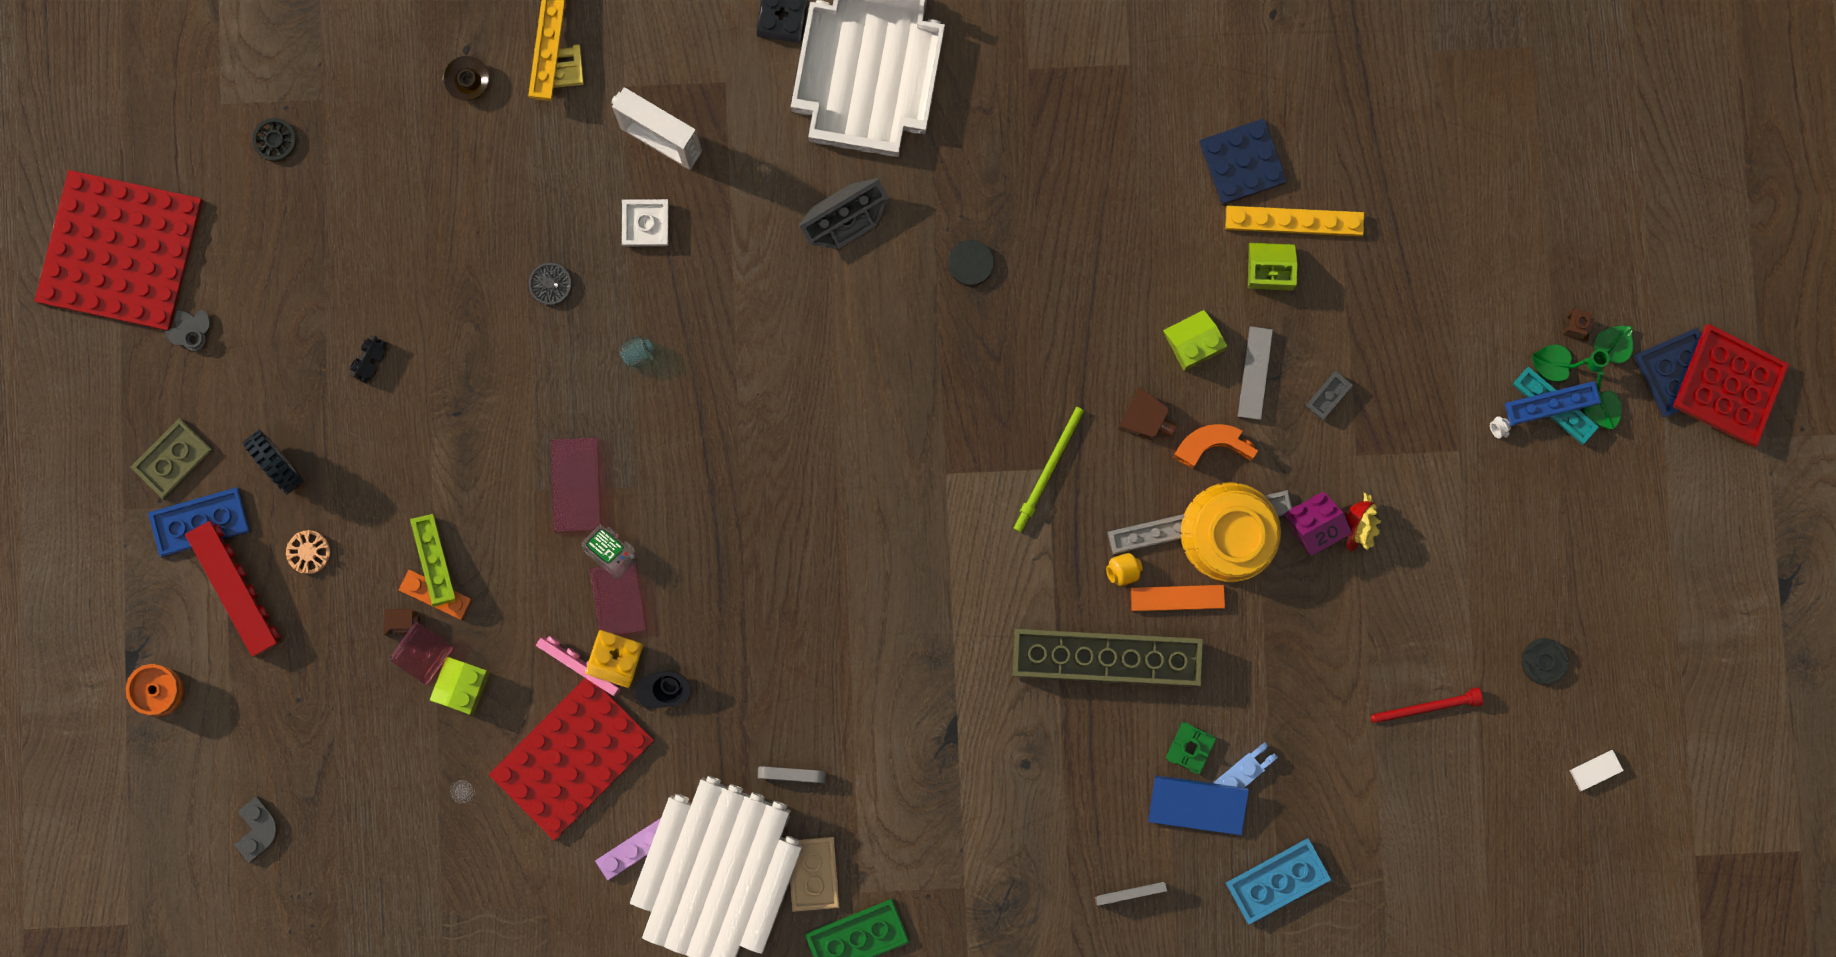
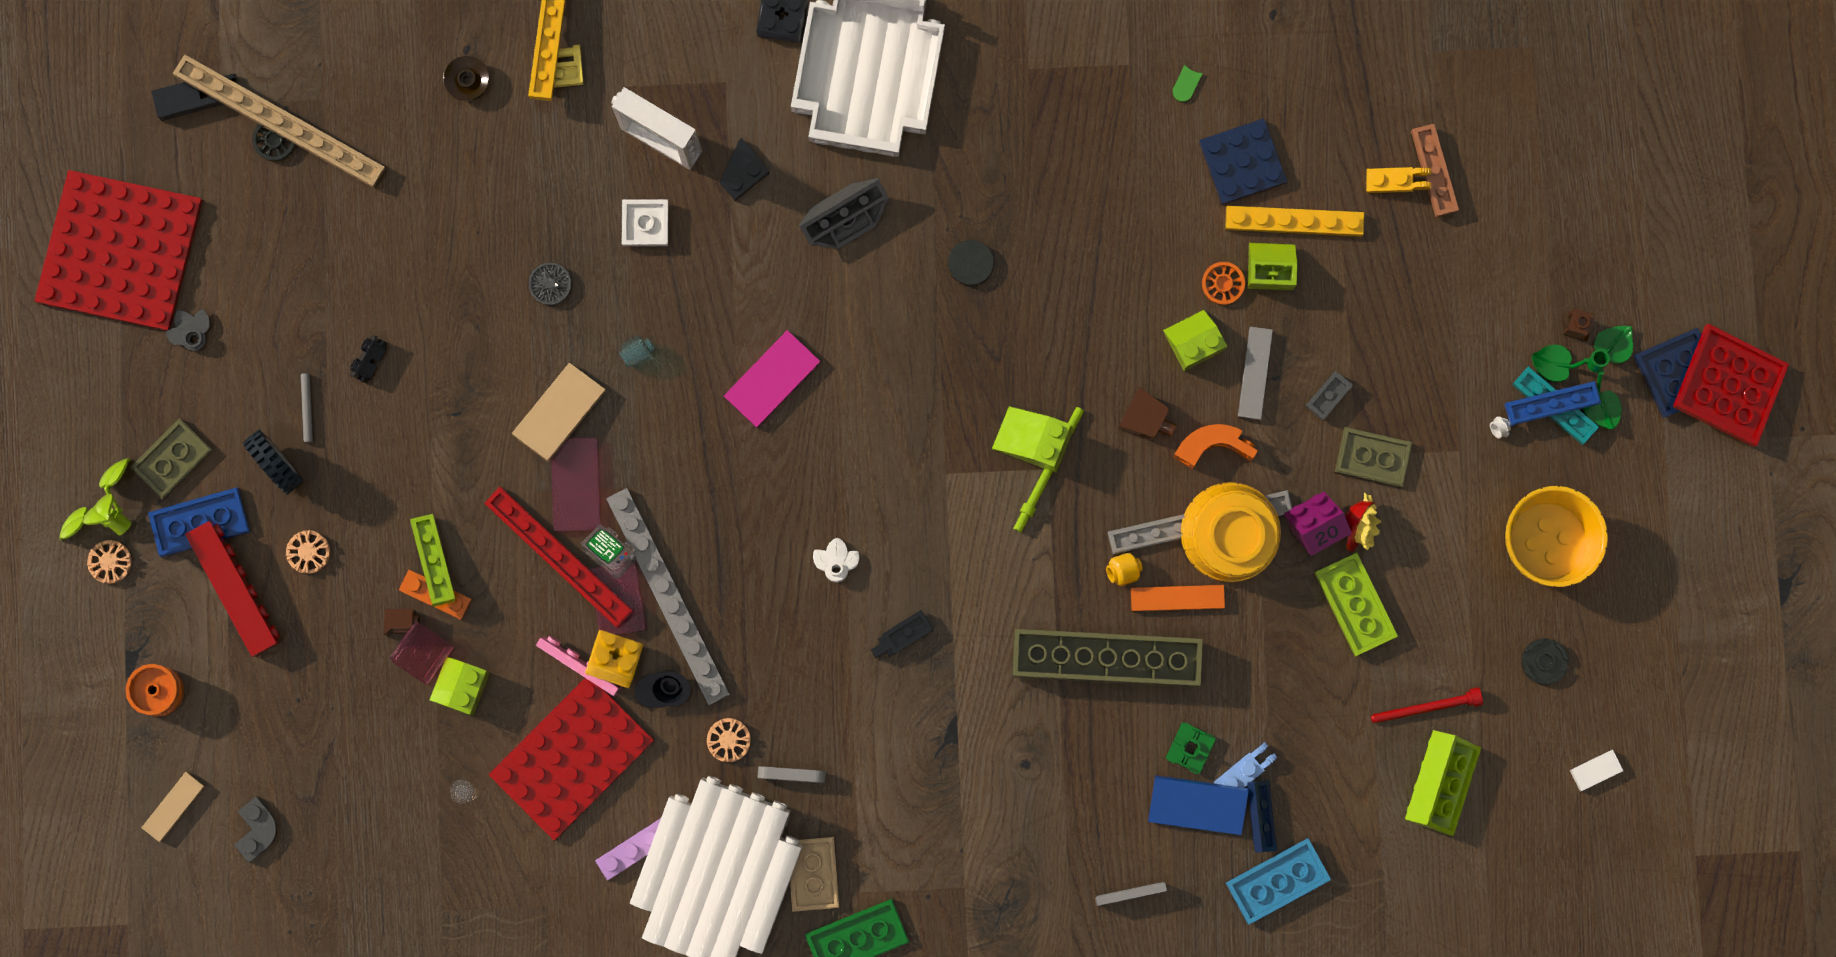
(102, 512): none -> lime plant
(109, 561): none -> light nougat wheel
(173, 807): none -> tan tile
(182, 100): none -> black hinge
(278, 121): none -> tan plate
(306, 408): none -> light grey bar
(558, 412): none -> tan tile
(559, 557): none -> red tile
(668, 597): none -> light grey plate
(728, 740): none -> light nougat wheel
(742, 171): none -> black wing
(772, 379): none -> dark pink tile
(836, 556): none -> white plate
(903, 635): none -> black hinge
(1033, 438): none -> lime slope
(1186, 84): none -> bright green piece
(1223, 283): none -> orange wheel
(1262, 816): none -> dark blue plate
(1356, 604): none -> lime plate
(1373, 457): none -> olive tile
(1396, 180): none -> yellow hinge
(1432, 157): none -> nougat plate
(1443, 783): none -> lime slope
(1556, 536): none -> yellow piece

